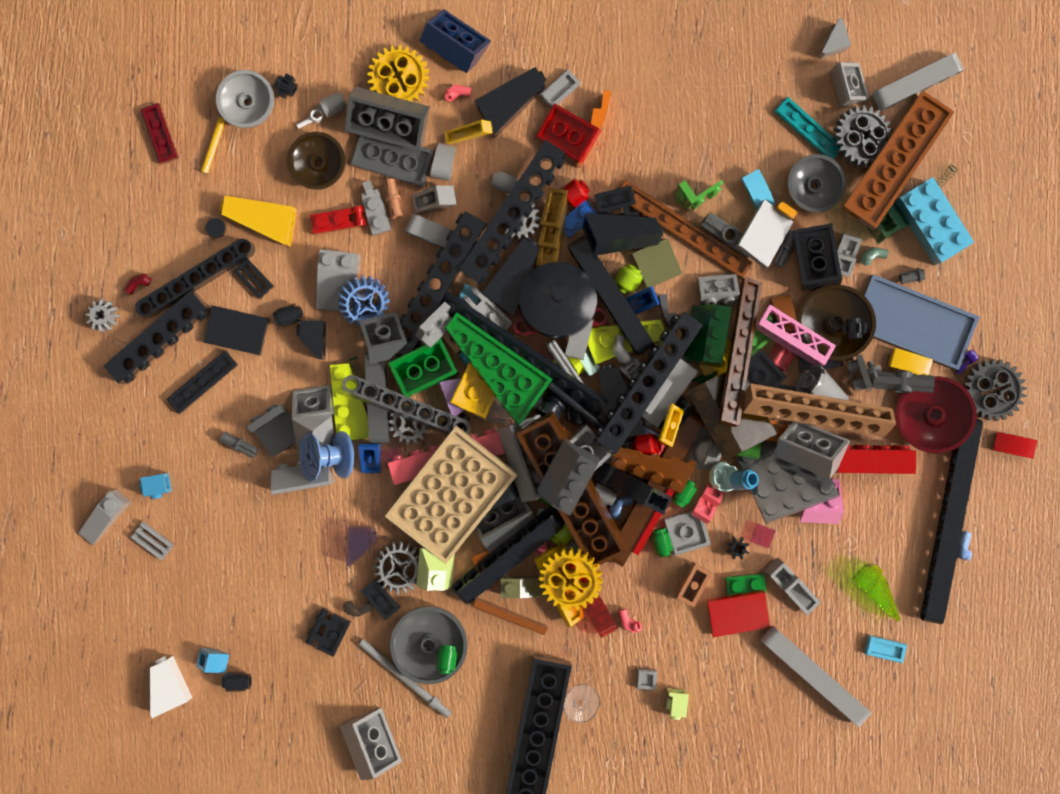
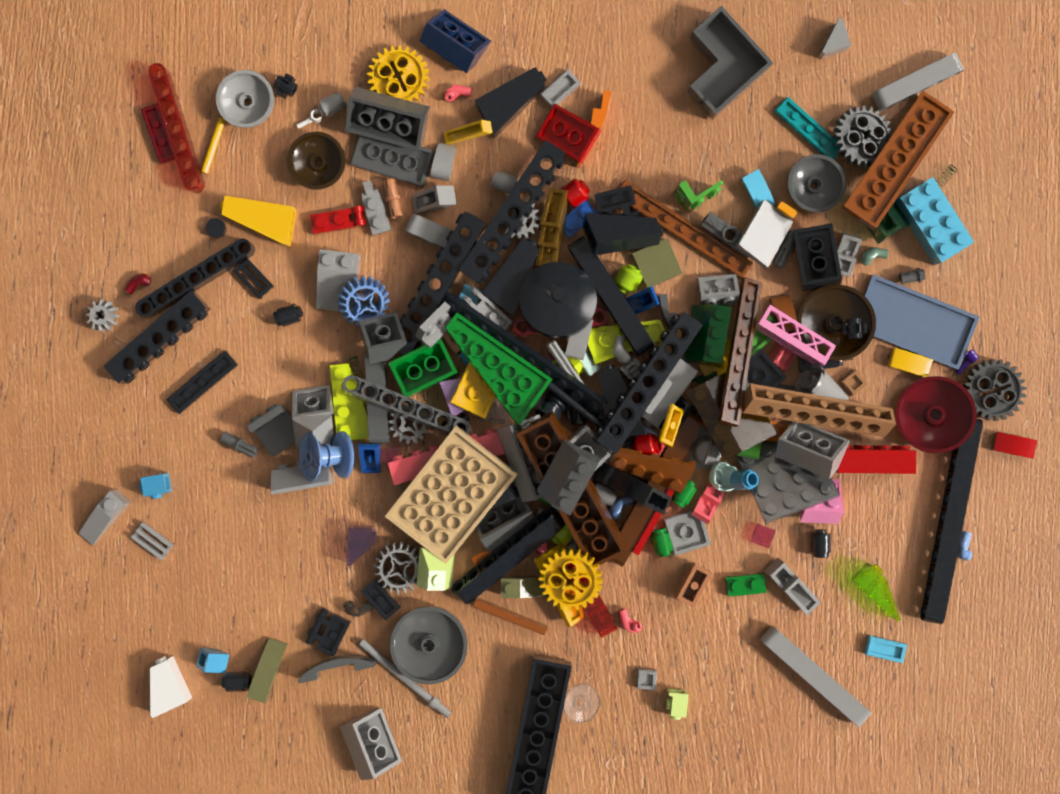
(170, 121): none -> clear red beam
(236, 330): black tile -> none
(267, 670): none -> olive slope
(313, 336): black slope -> none
(360, 662): none -> dark grey slope
(446, 659): green brick -> none
(734, 58): none -> dark grey piece
(738, 613): red tile -> none
(742, 550): black gear -> none
(821, 543): none -> black brick
(849, 84): light grey slope -> none
(863, 382): dark grey hips -> none
(904, 382): dark grey piece -> none

